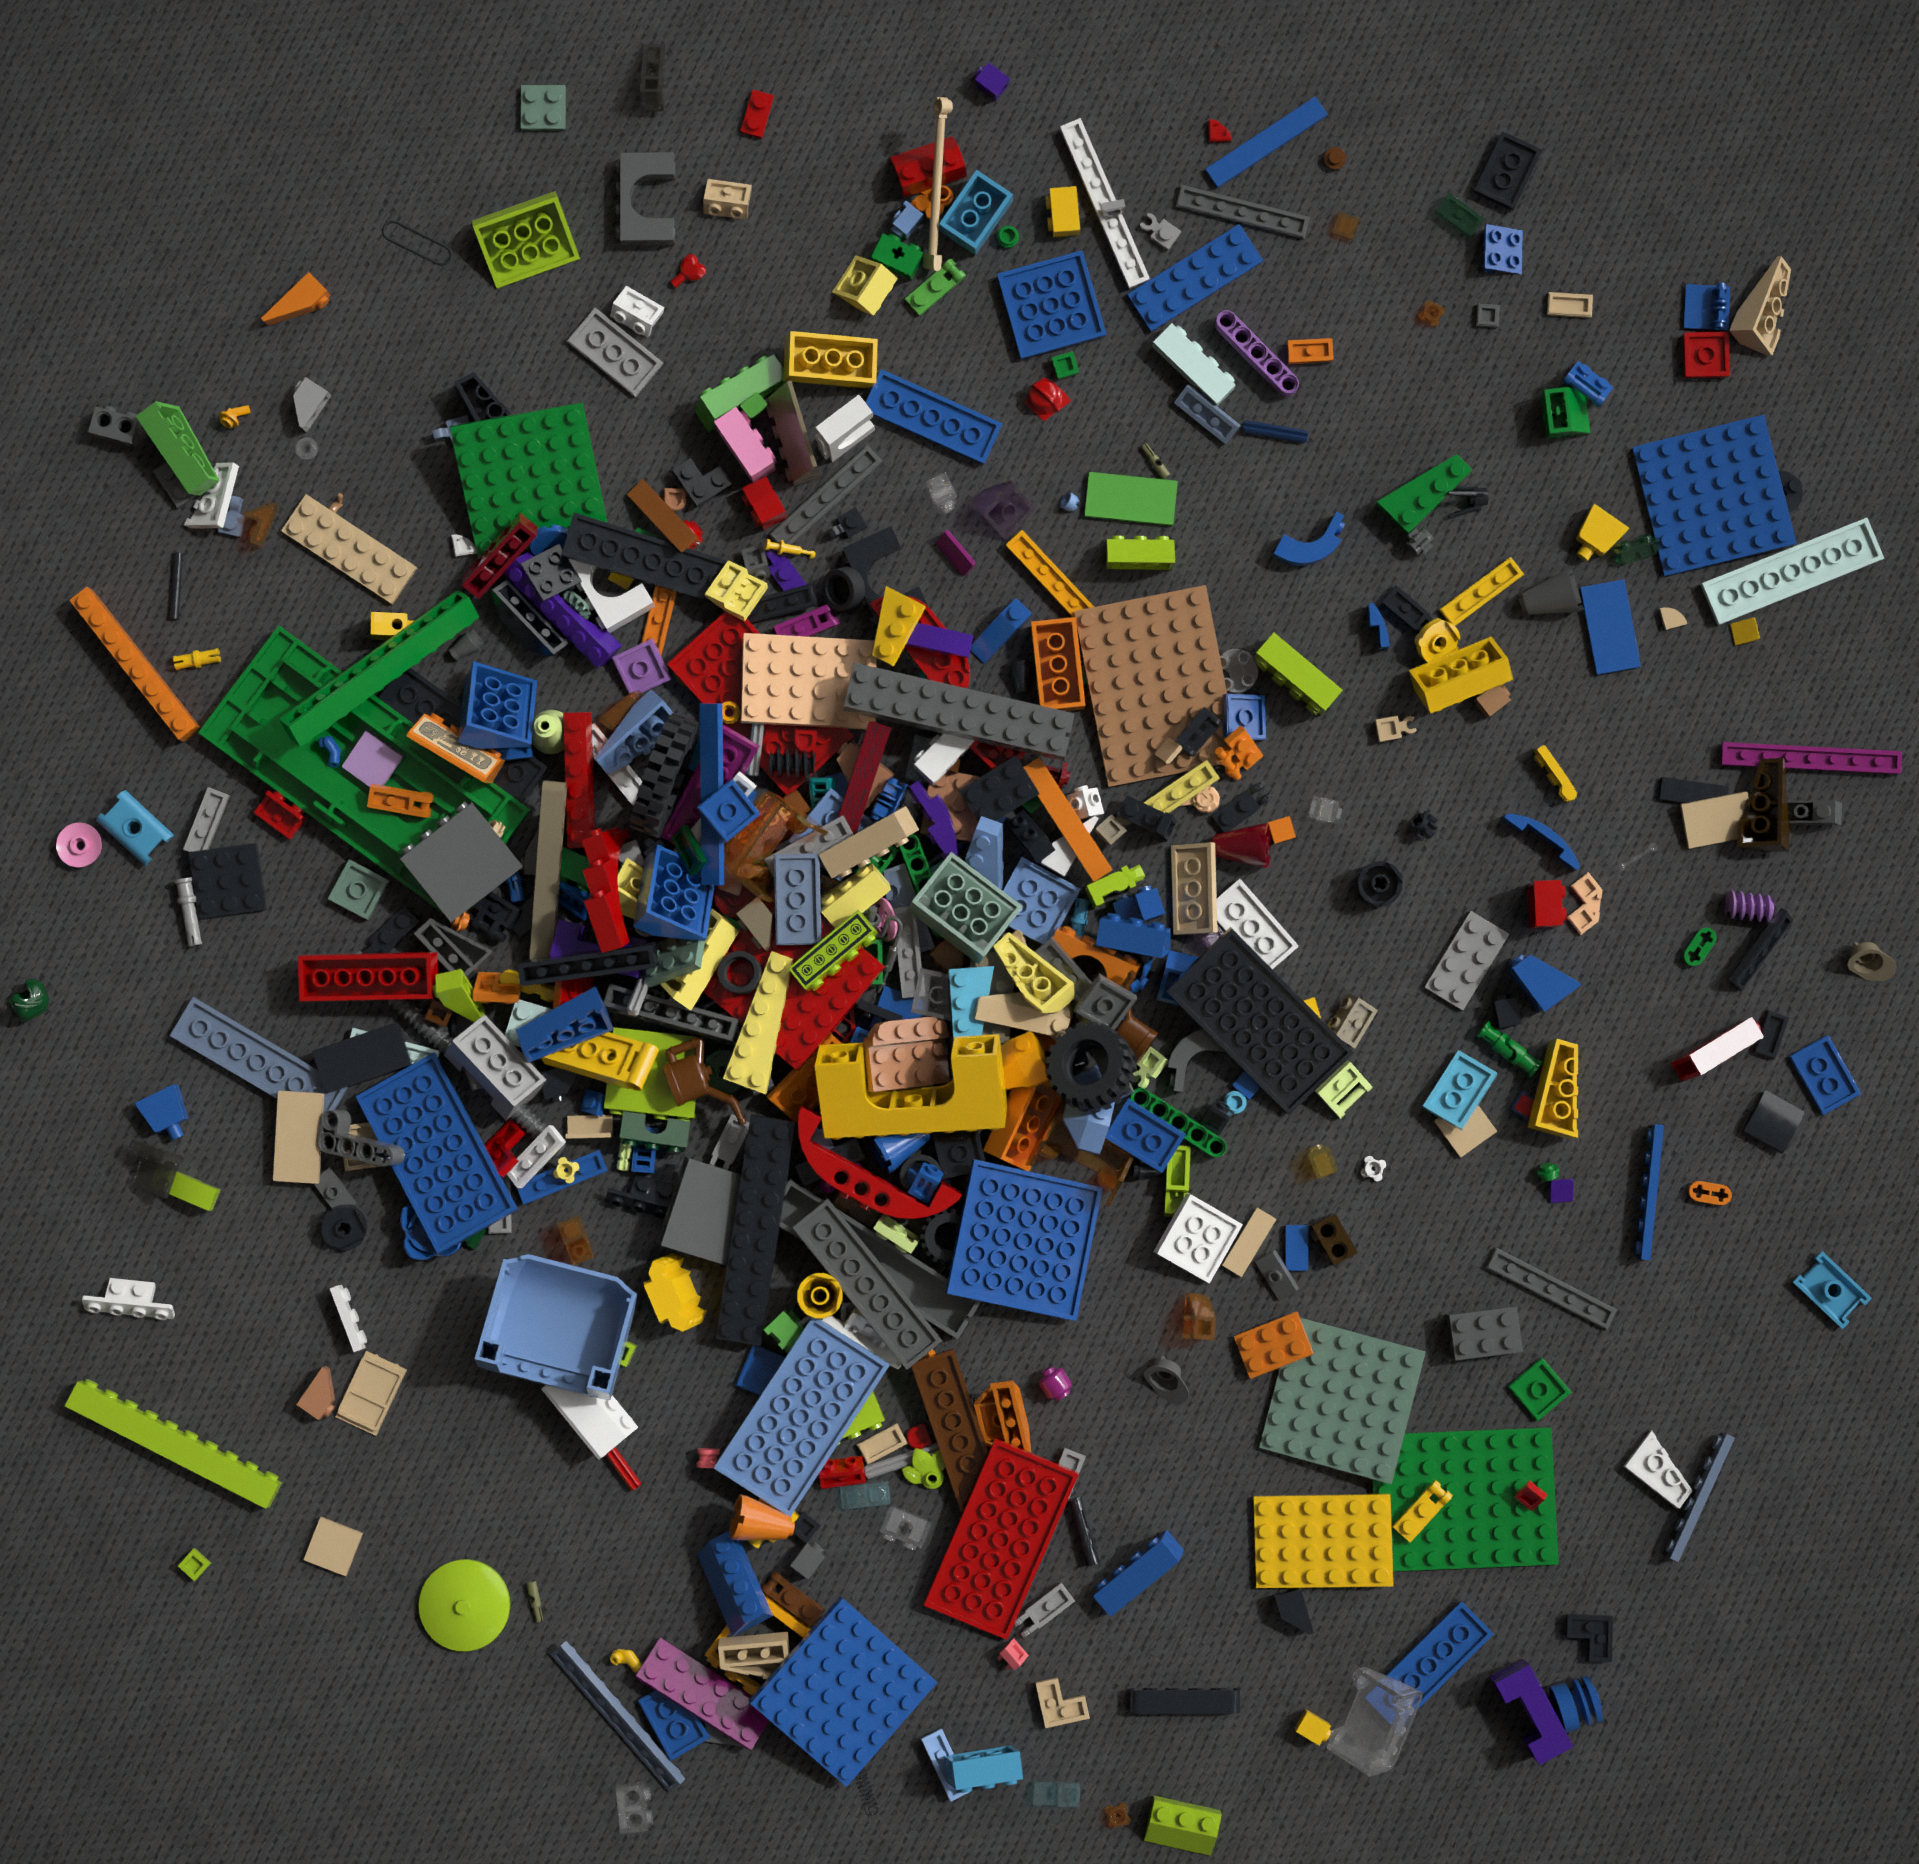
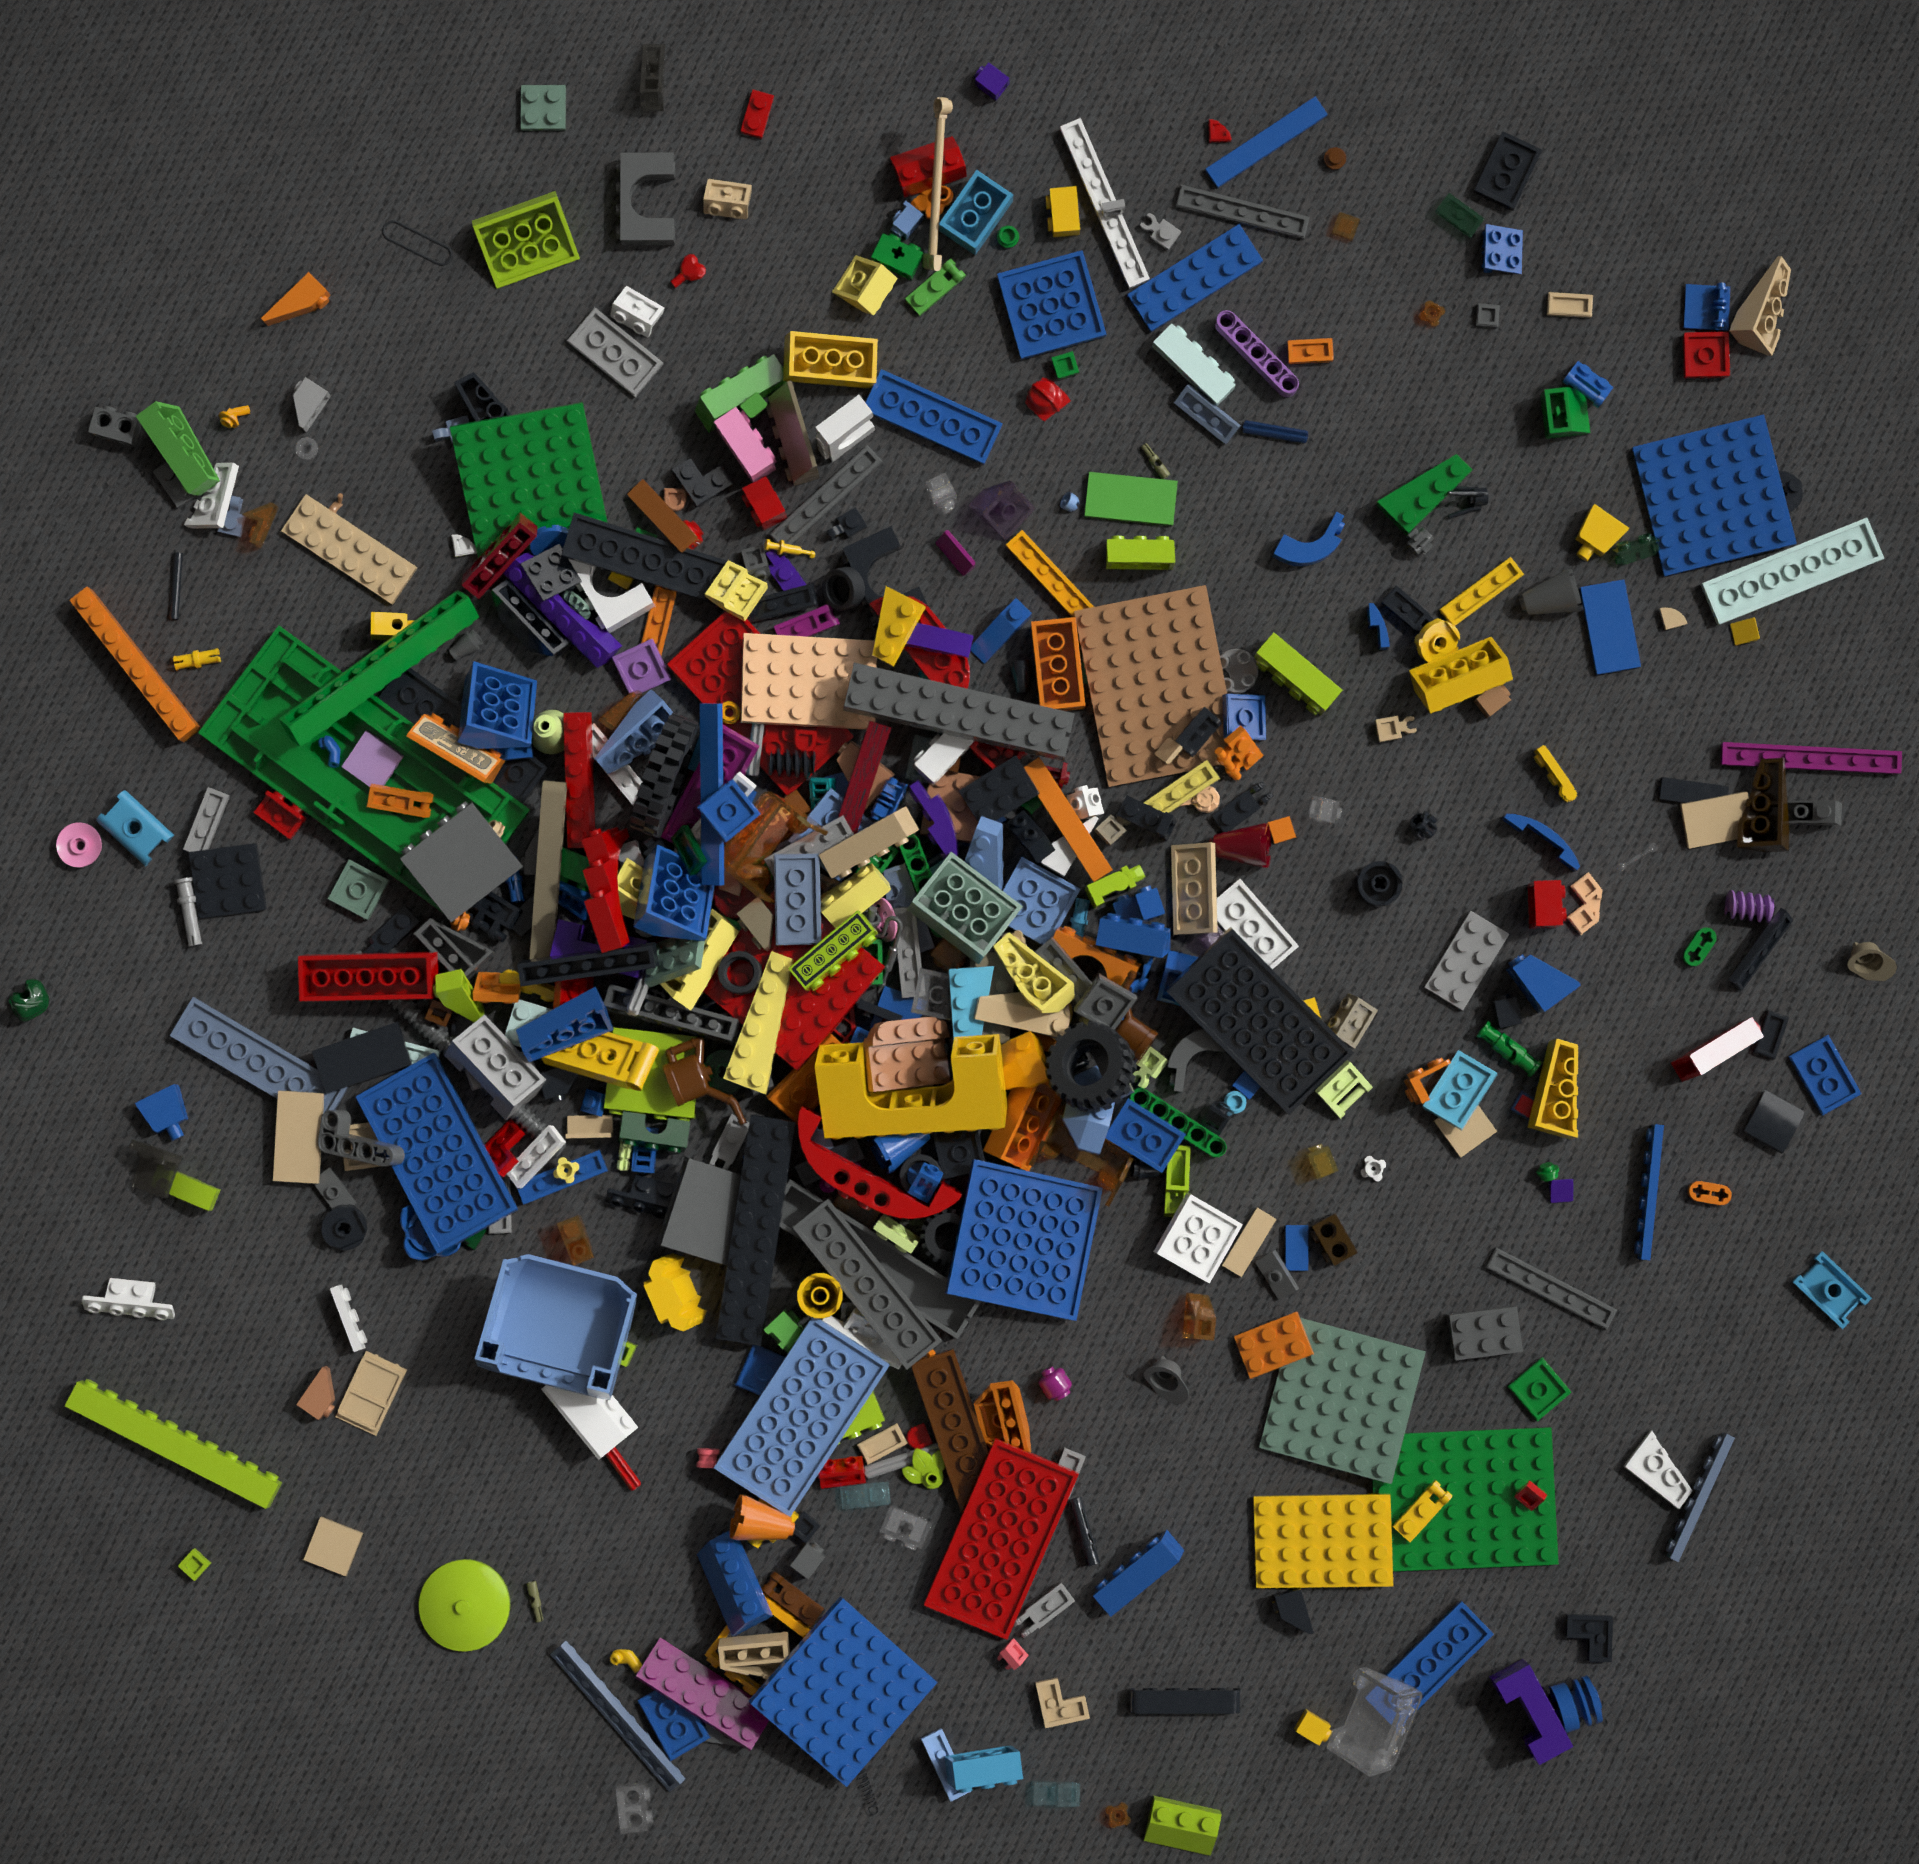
(1416, 1091): none -> orange bracket

